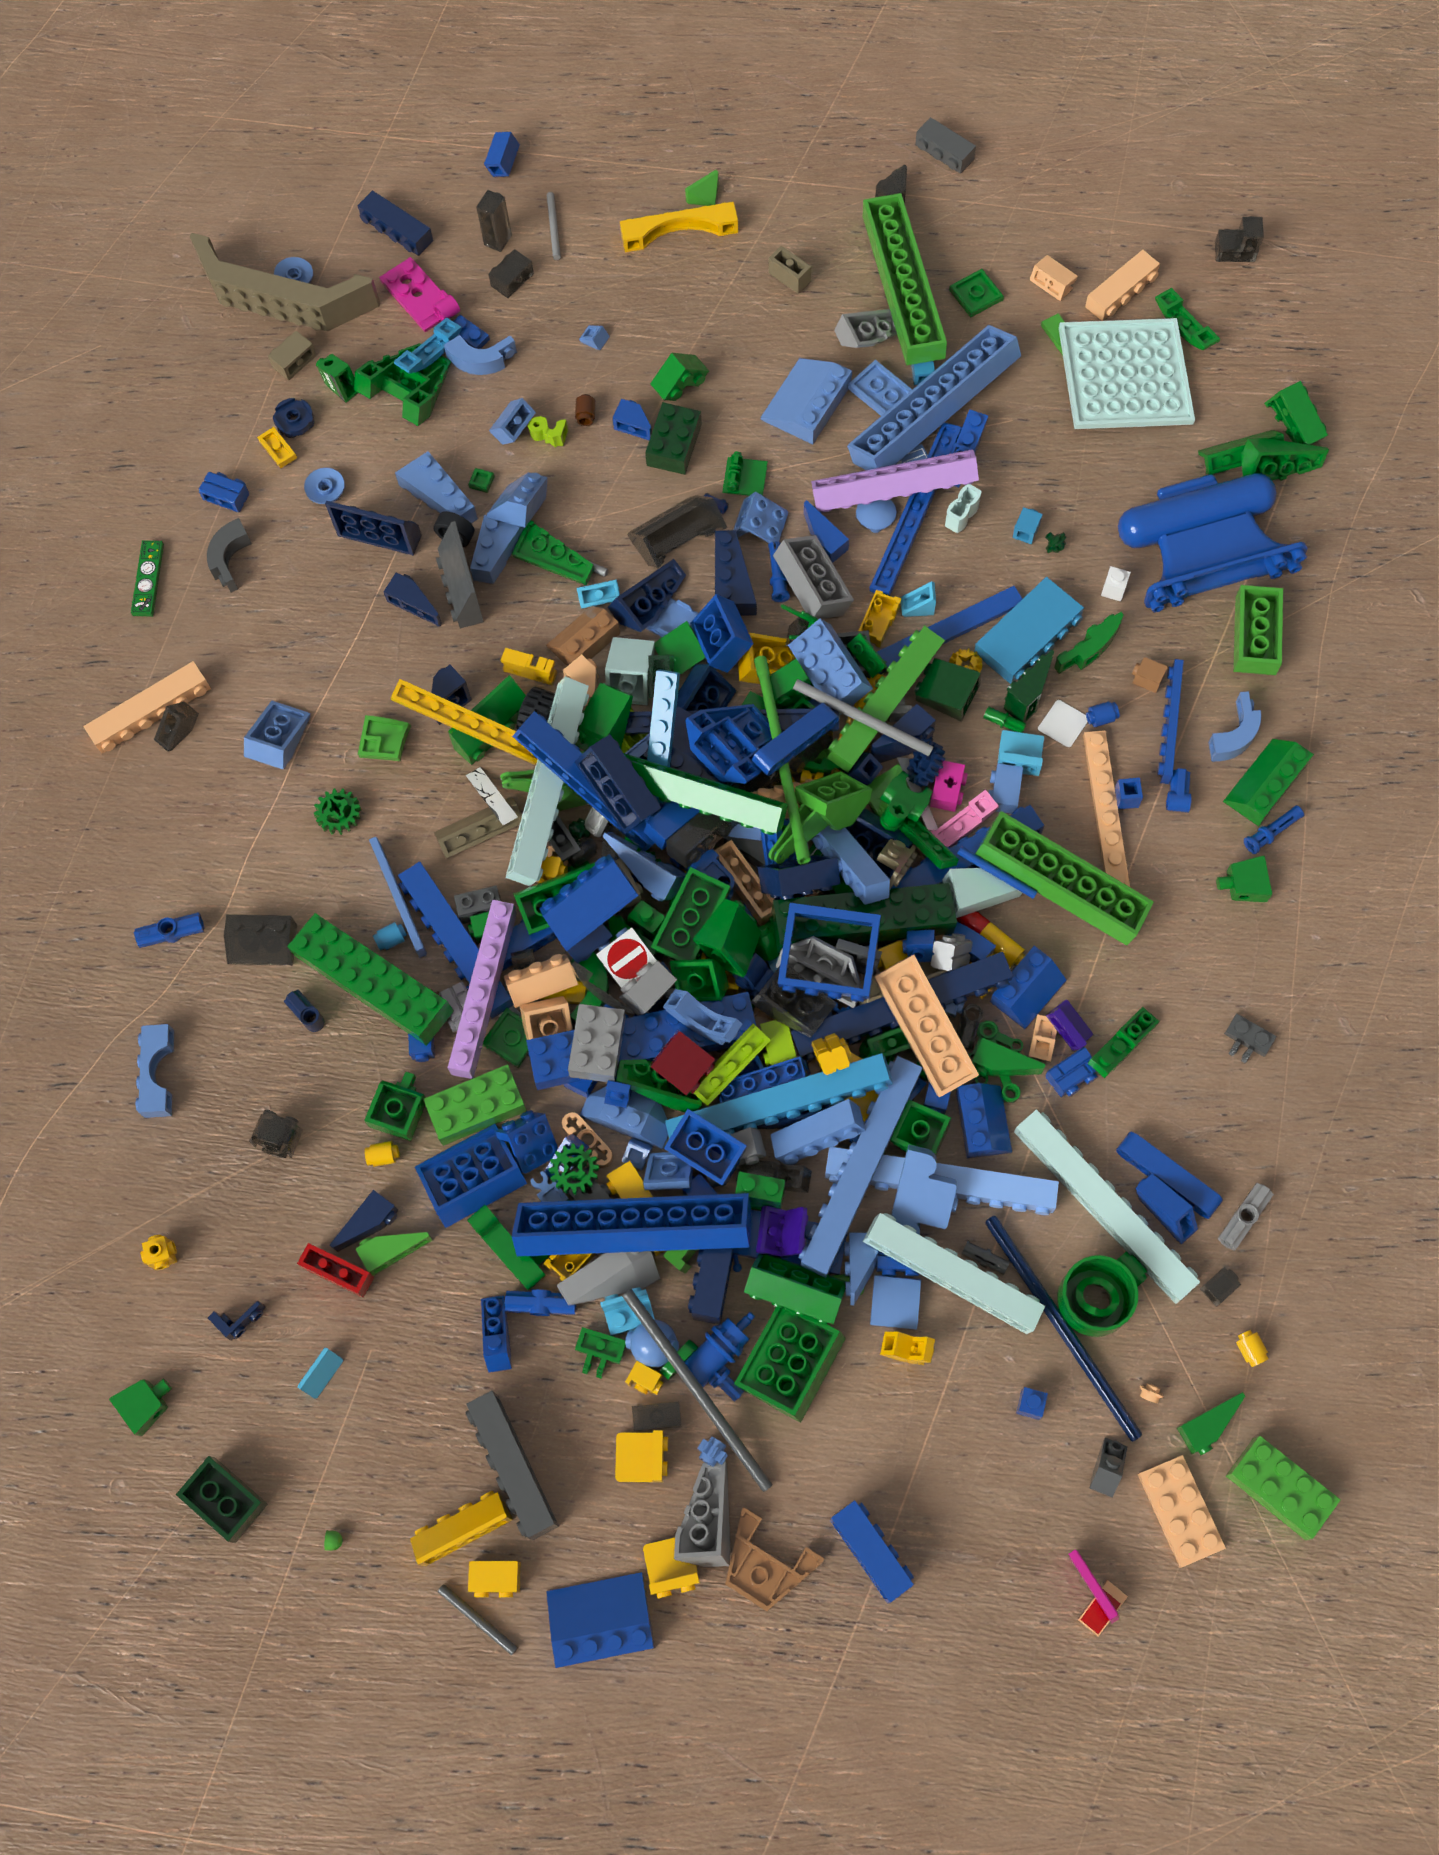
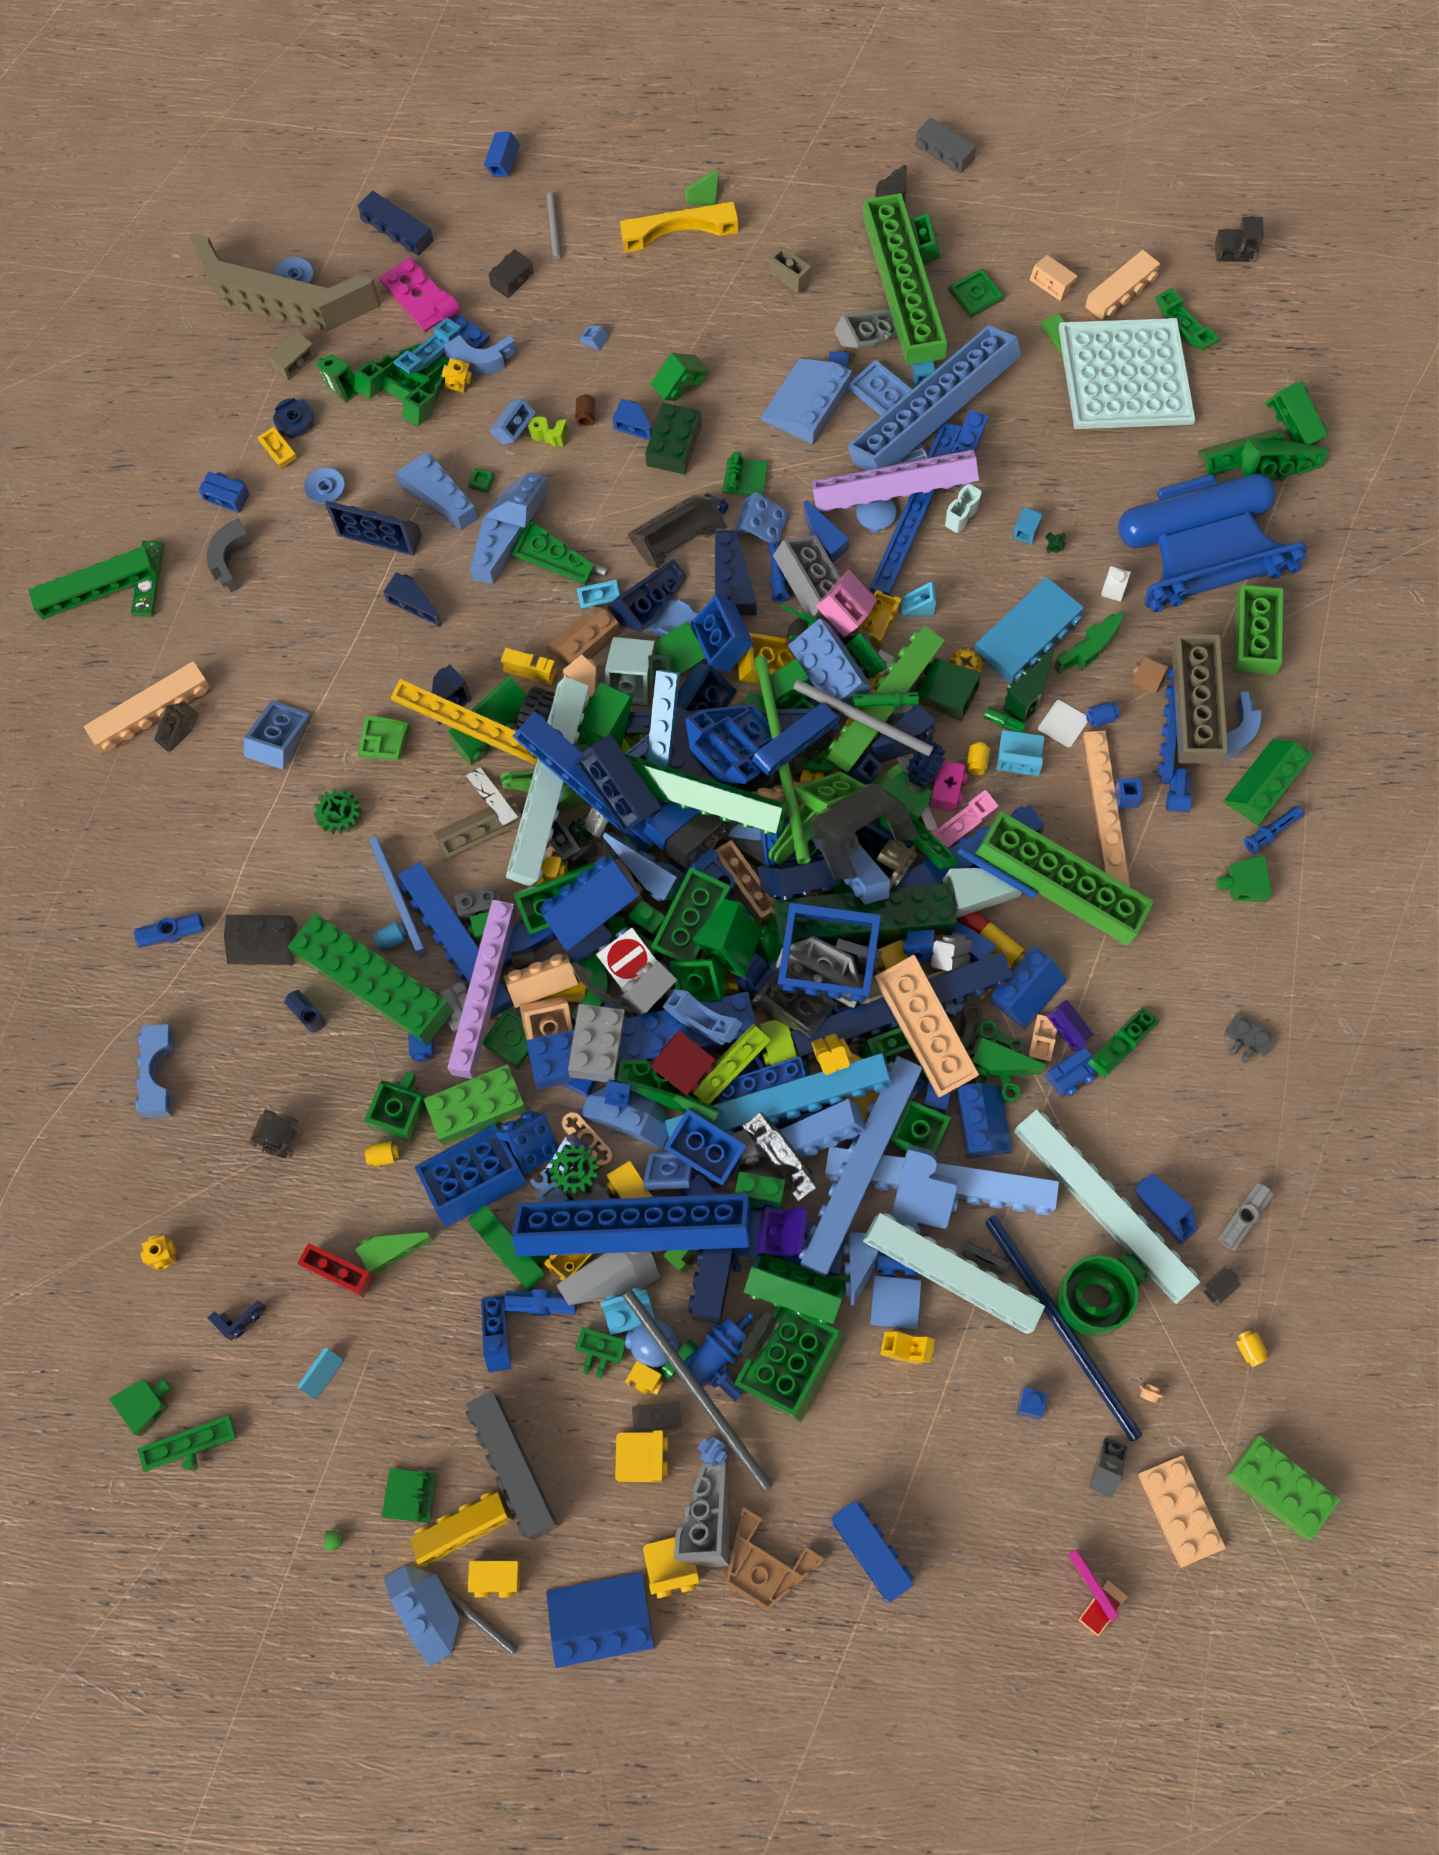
(92, 582): none -> green brick
(187, 1445): none -> green plate
(221, 1499): dark green brick -> none
(368, 1219): dark blue slope -> none
(409, 1495): none -> green hinge
(424, 1611): none -> medium blue wedge
(456, 375): none -> yellow brick
(458, 579): dark grey slope -> none
(464, 527): black tyre -> none
(494, 220): clear smoke brick -> none
(637, 1153): medium blue slope -> none
(699, 1107): none -> green slope
(759, 1337): none -> clear smoke plate
(782, 1154): none -> clear smoke slope
(837, 825): none -> clear smoke windscreen
(840, 358): none -> blue tile
(847, 603): none -> bright pink slope
(885, 699): none -> green pin
(925, 238): none -> green brick
(961, 622): blue tile -> none
(978, 758): none -> yellow brick
(1006, 787): medium blue brick -> none
(1151, 1160): blue beam -> none
(1199, 699): none -> dark tan brick
(1208, 1427): green slope -> none

